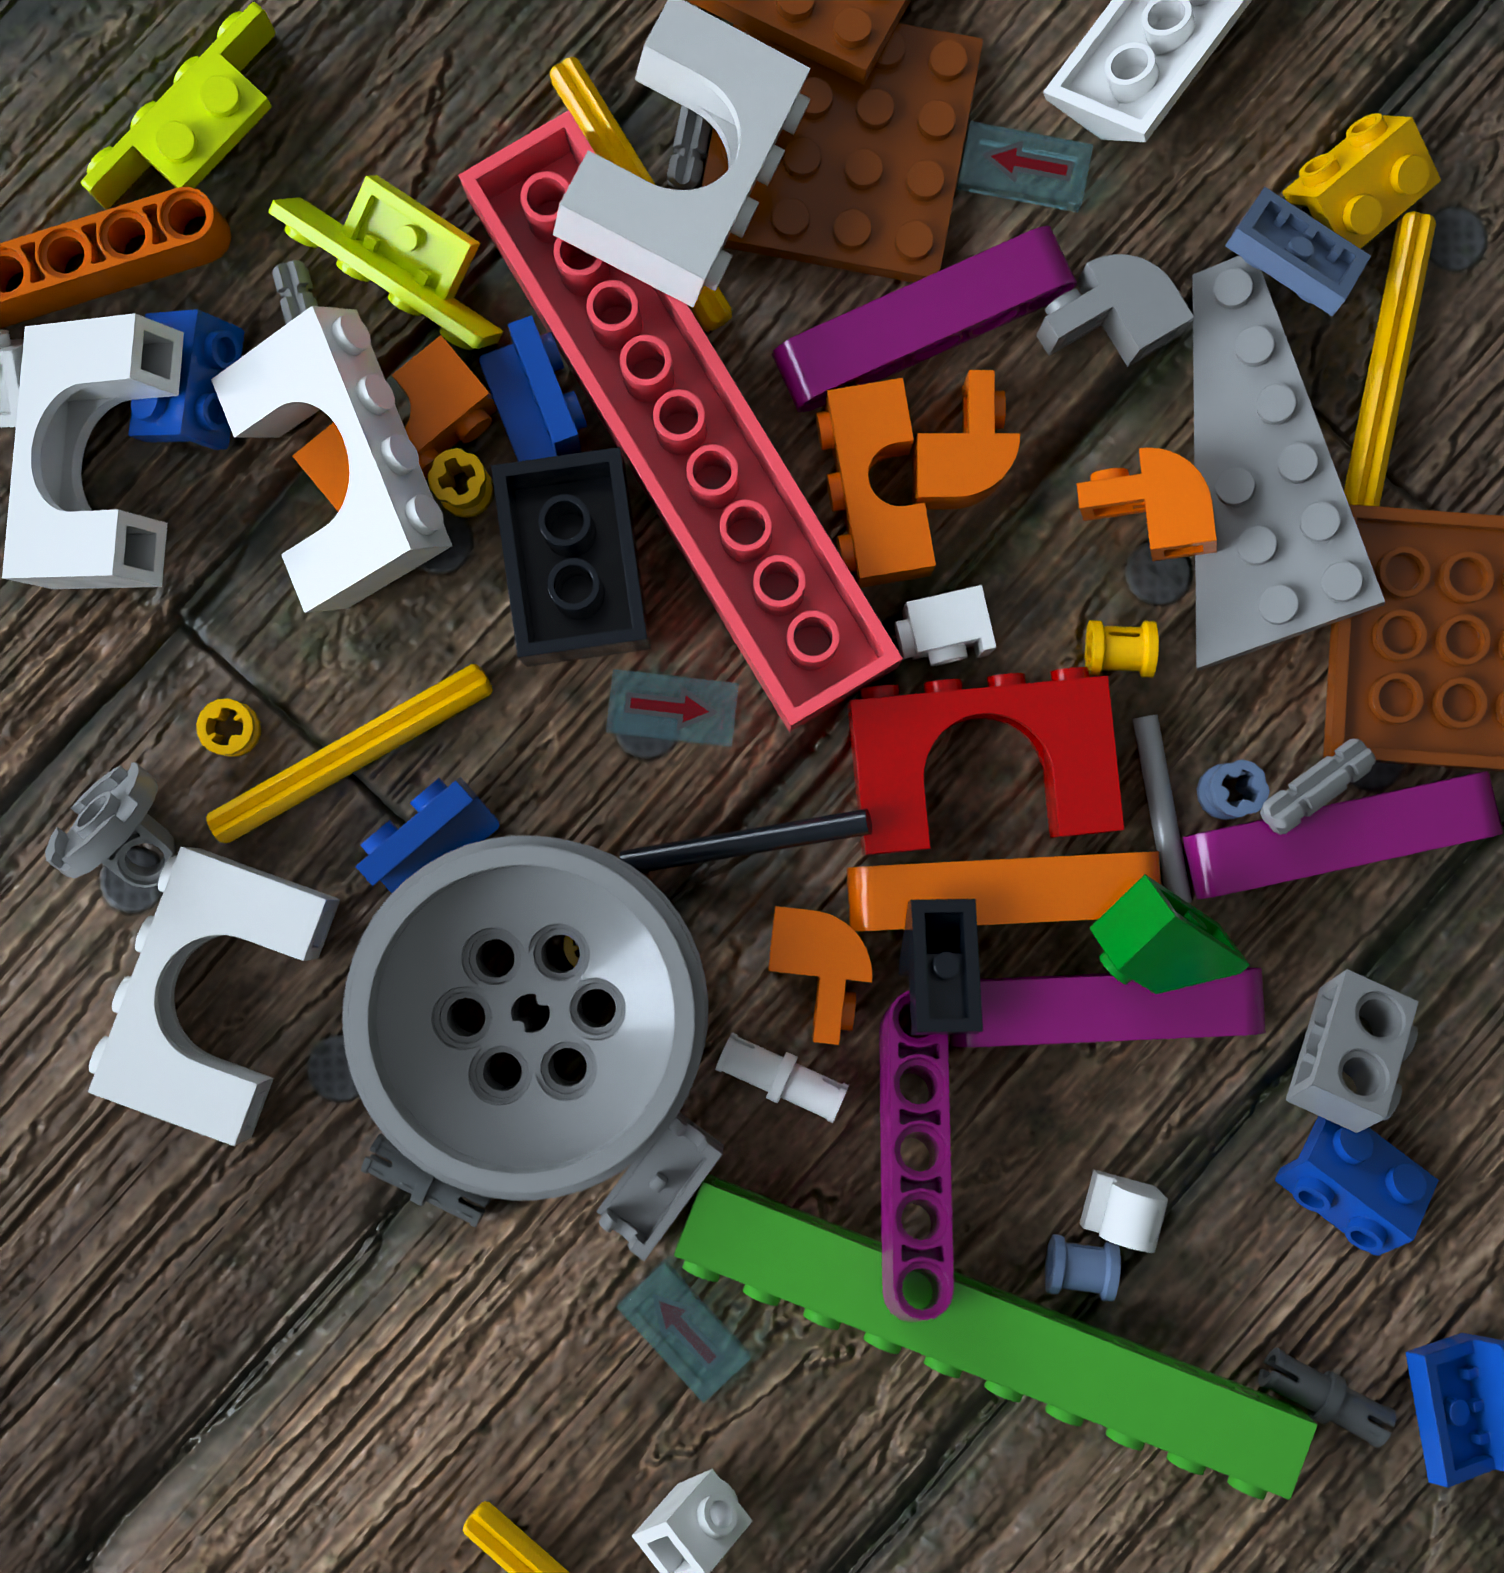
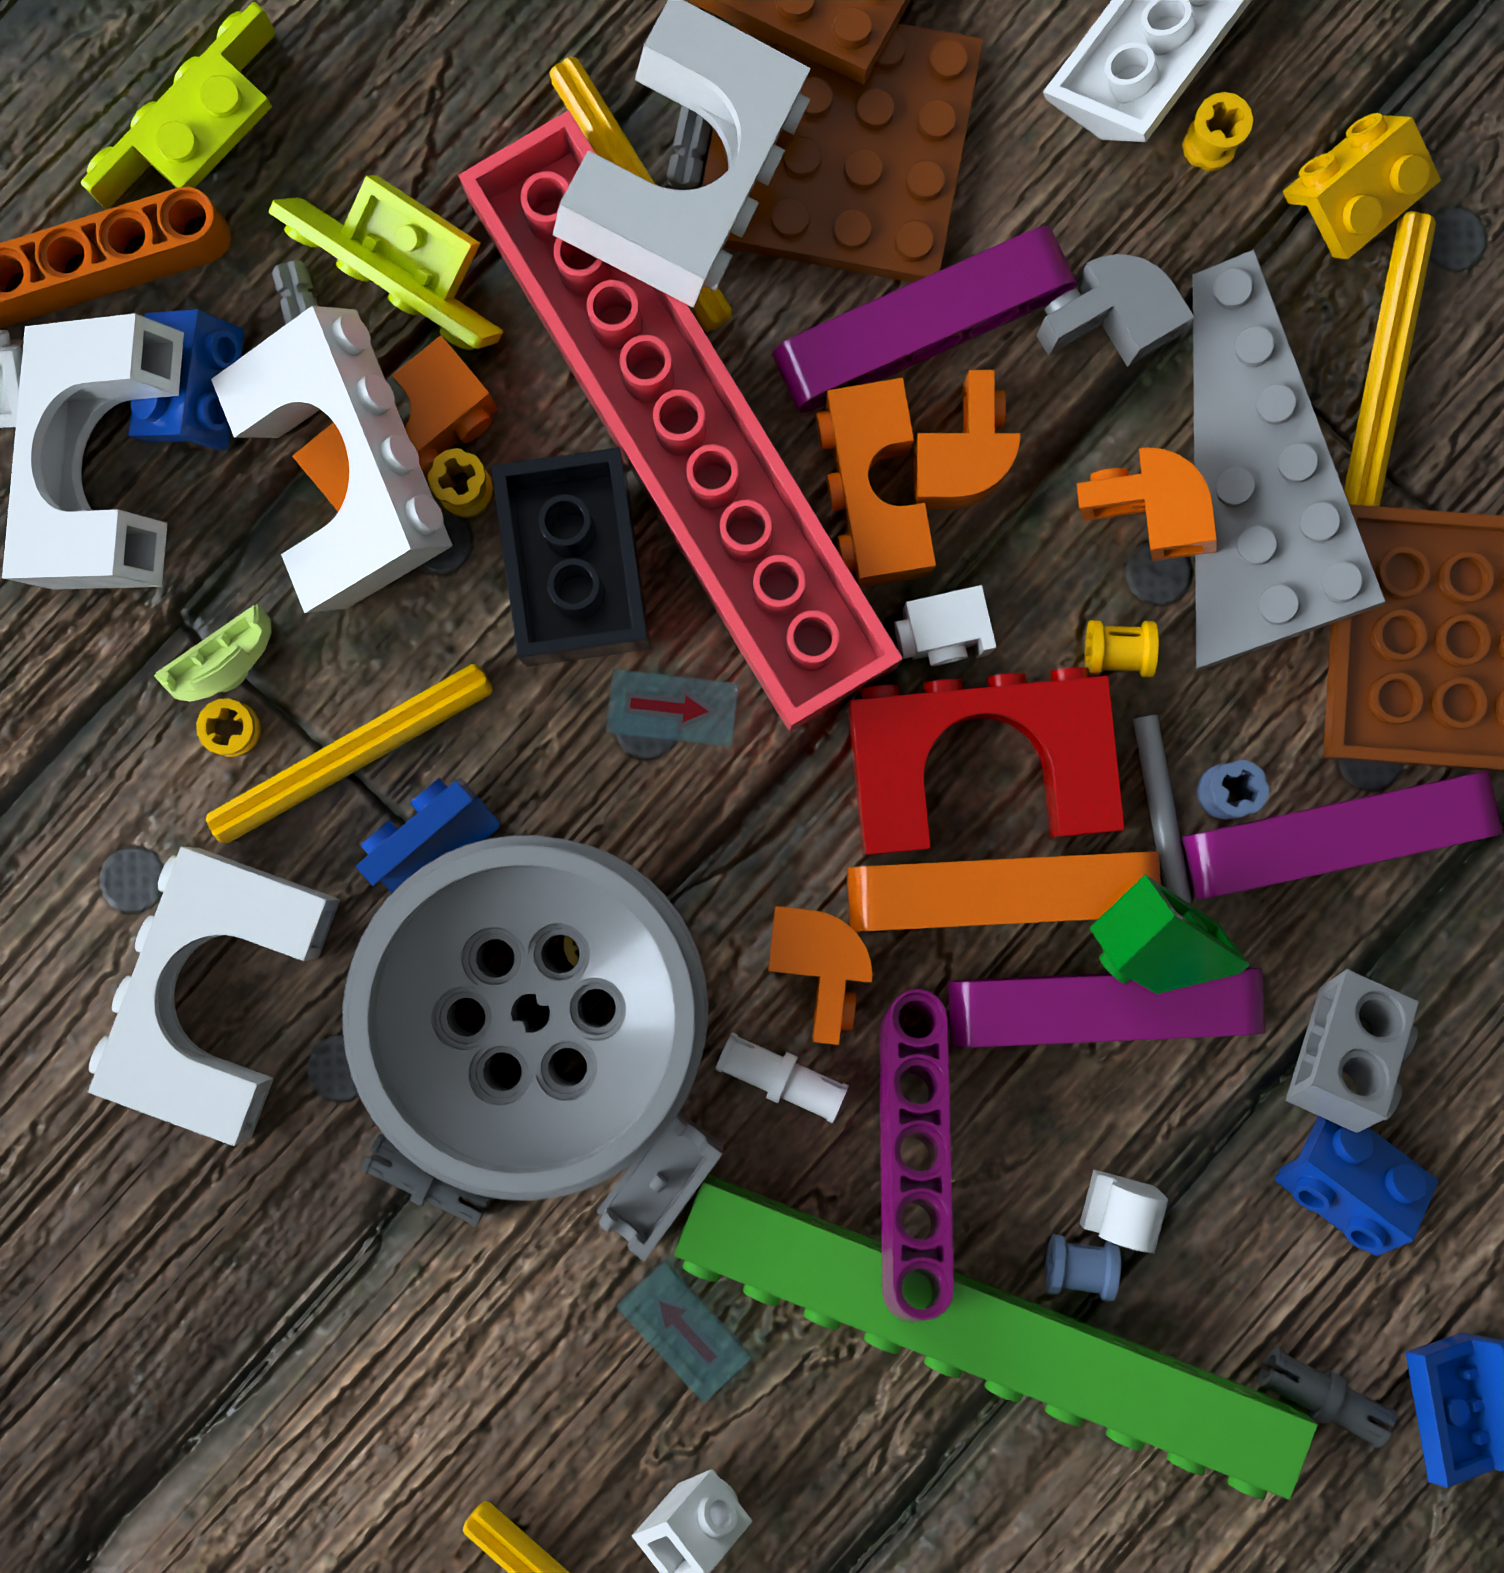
(108, 825): light grey tile -> none
(220, 659): none -> yellowish green plate
(528, 396): blue bracket -> none
(749, 841): black bar -> none
(942, 966): black slope -> none
(1025, 166): clear light blue tile -> none
(1225, 116): none -> yellow bush
(1298, 251): sand blue bracket -> none
(1317, 786): light grey axle -> none

